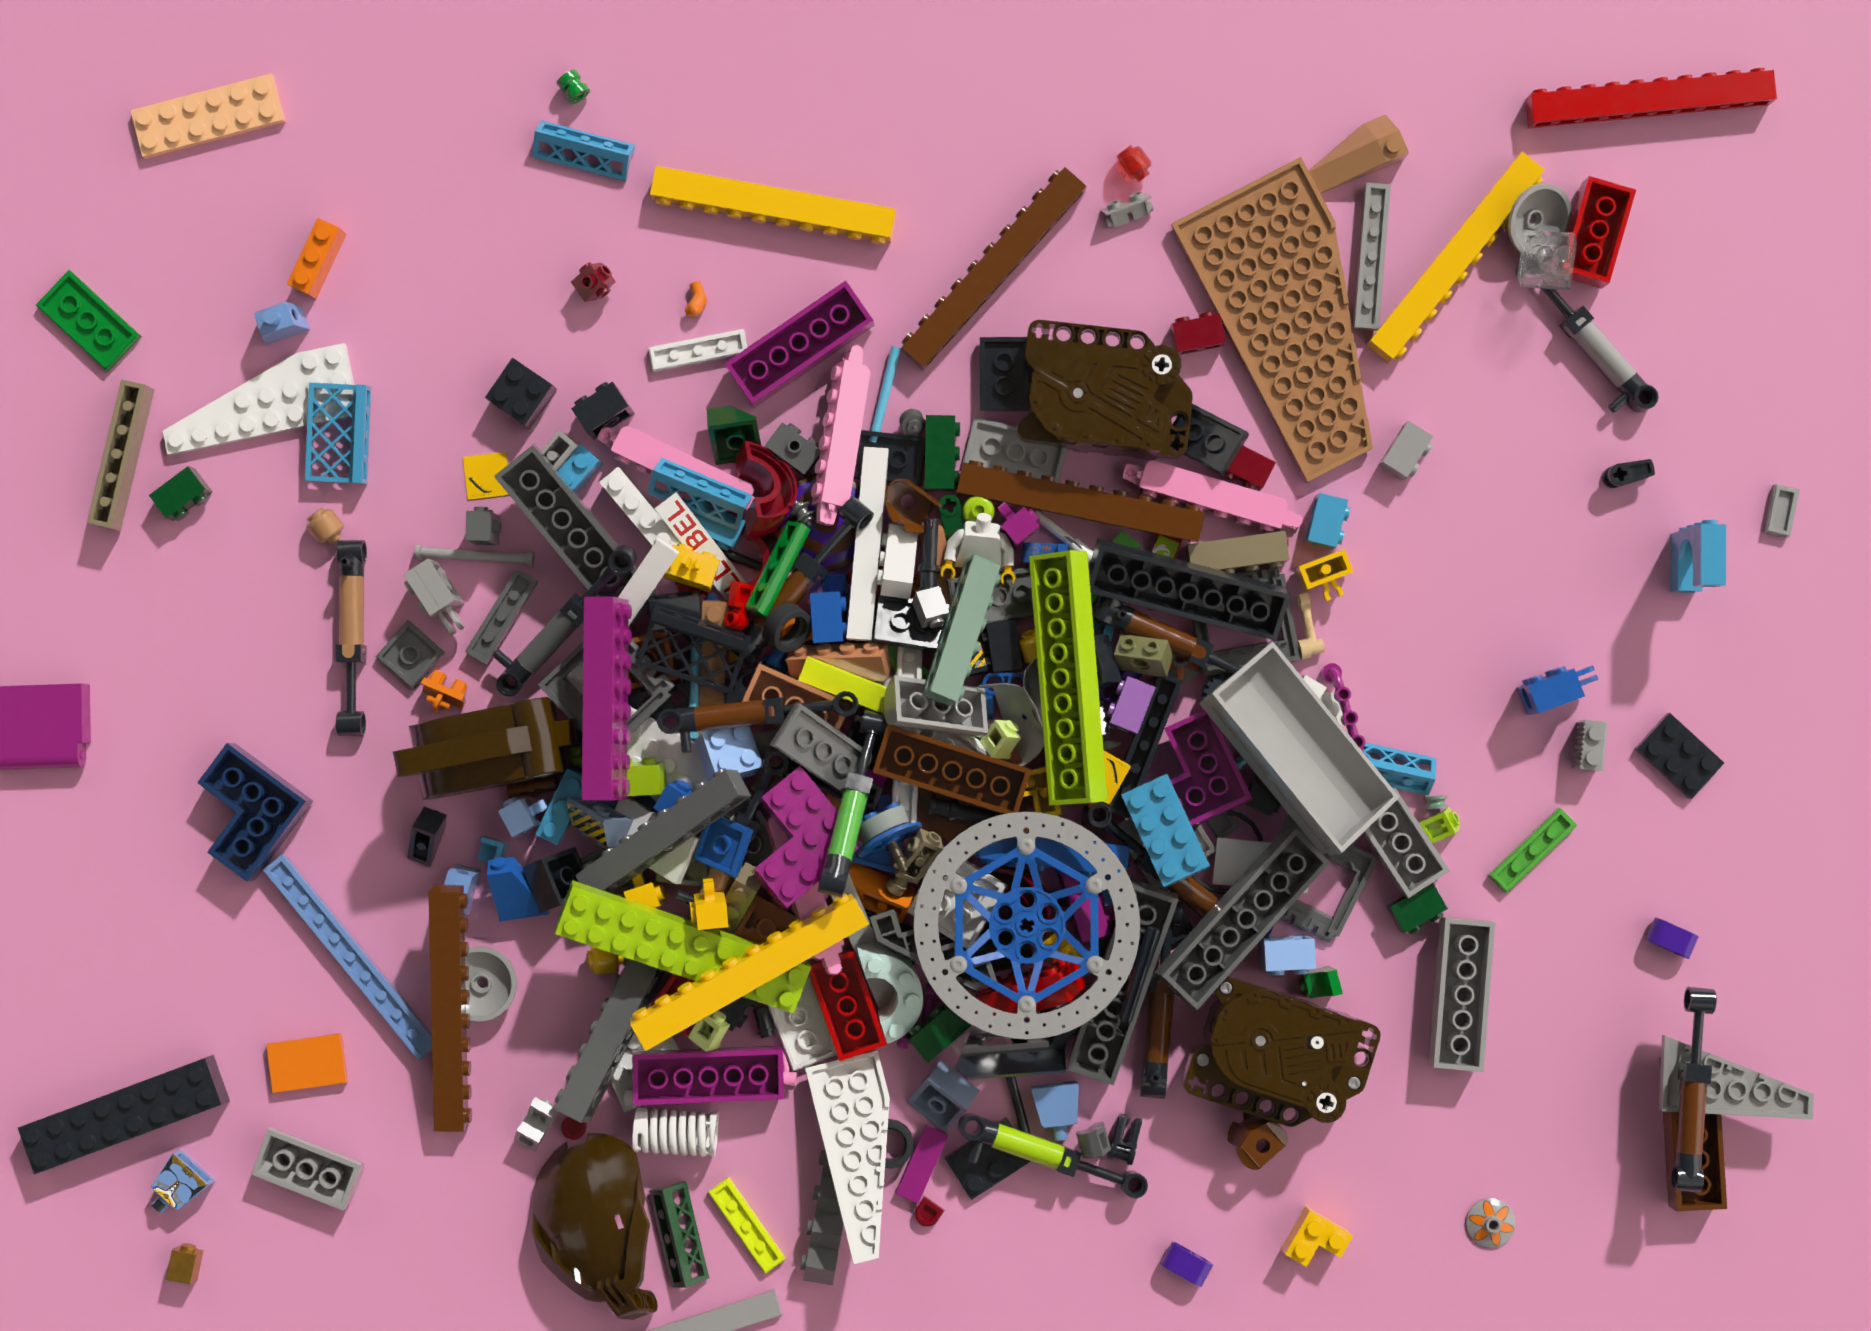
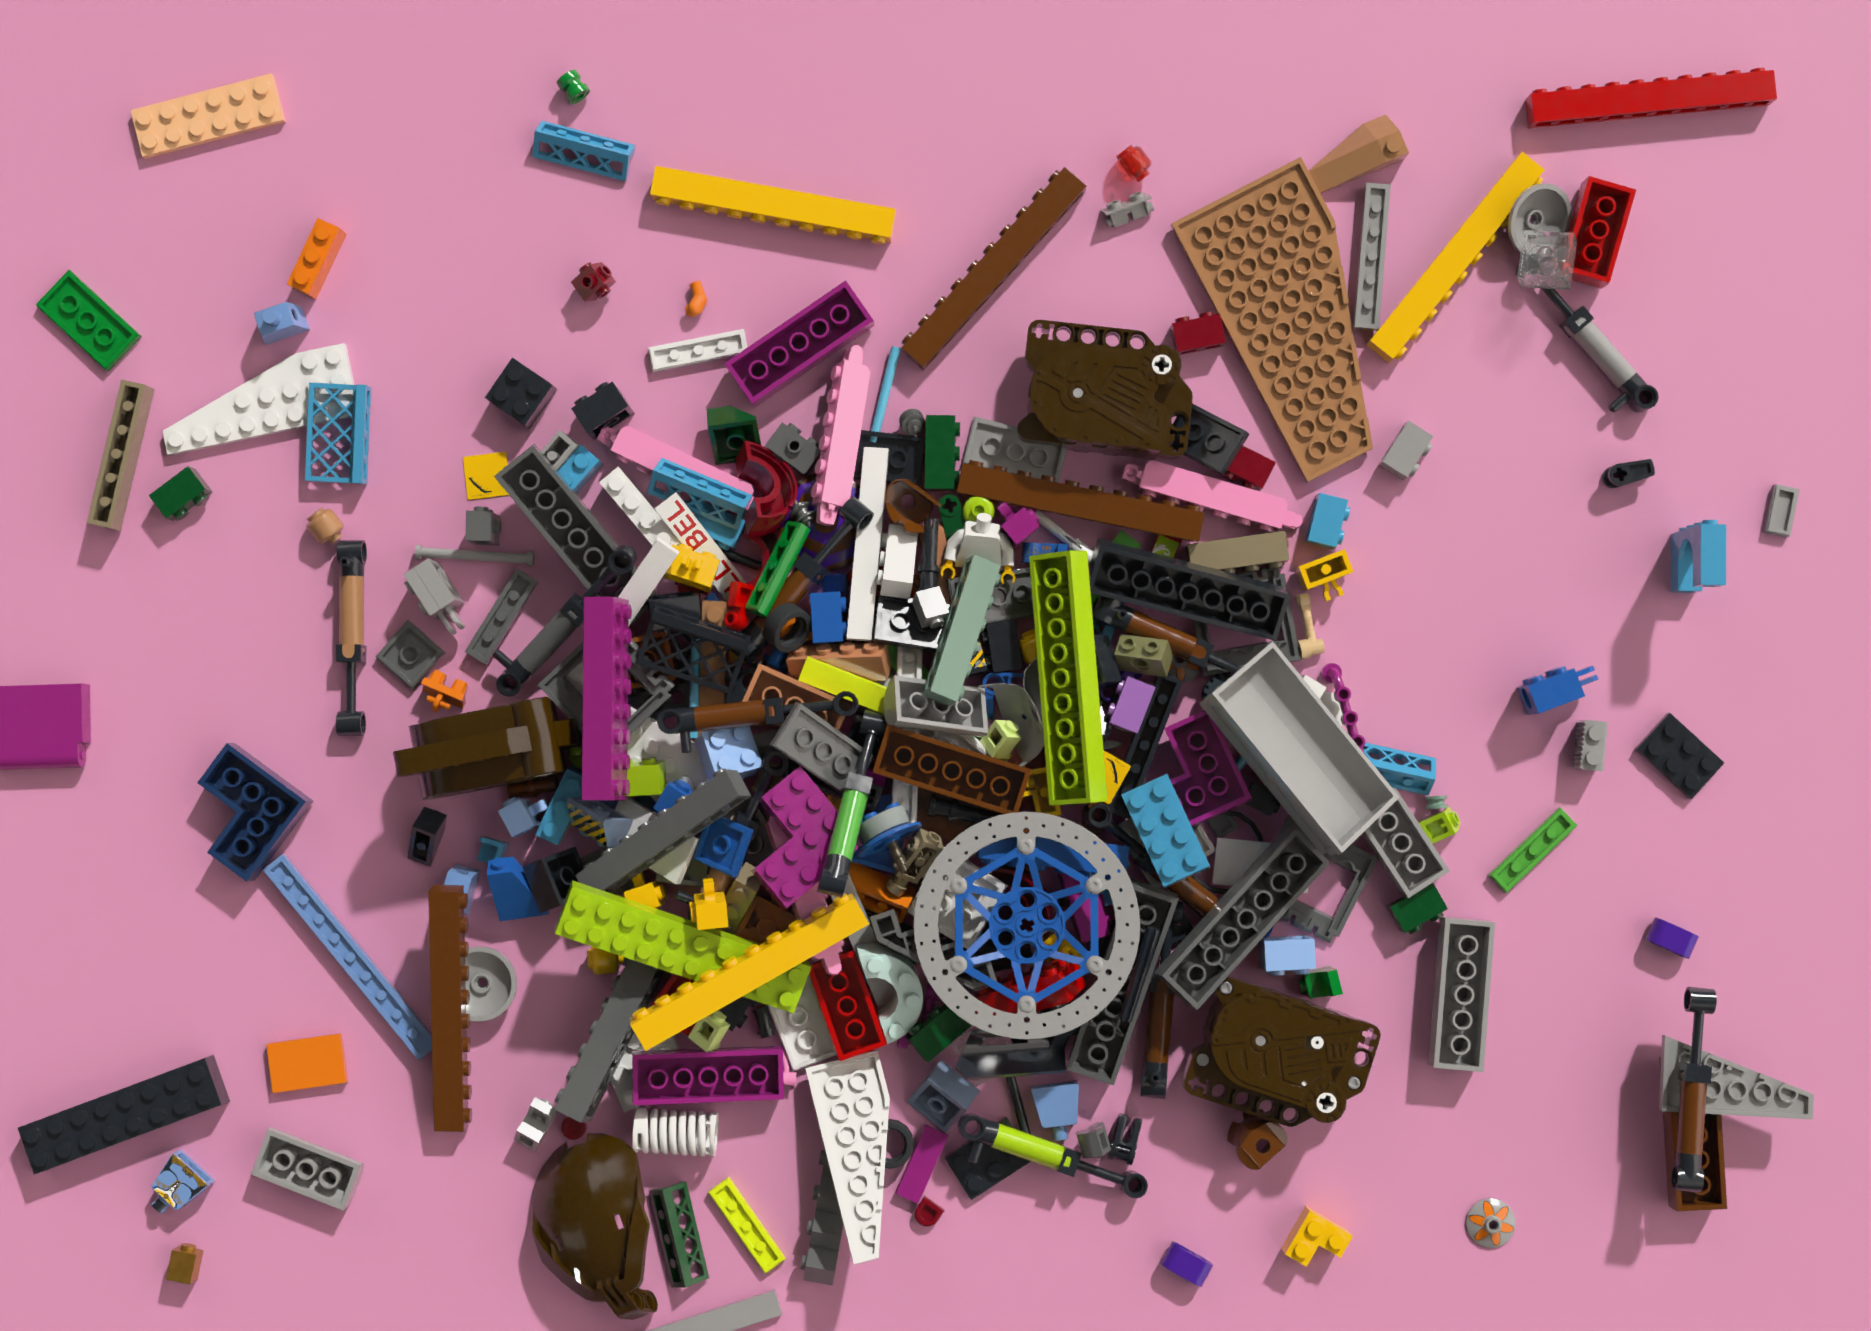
(1003, 374): black plate -> none

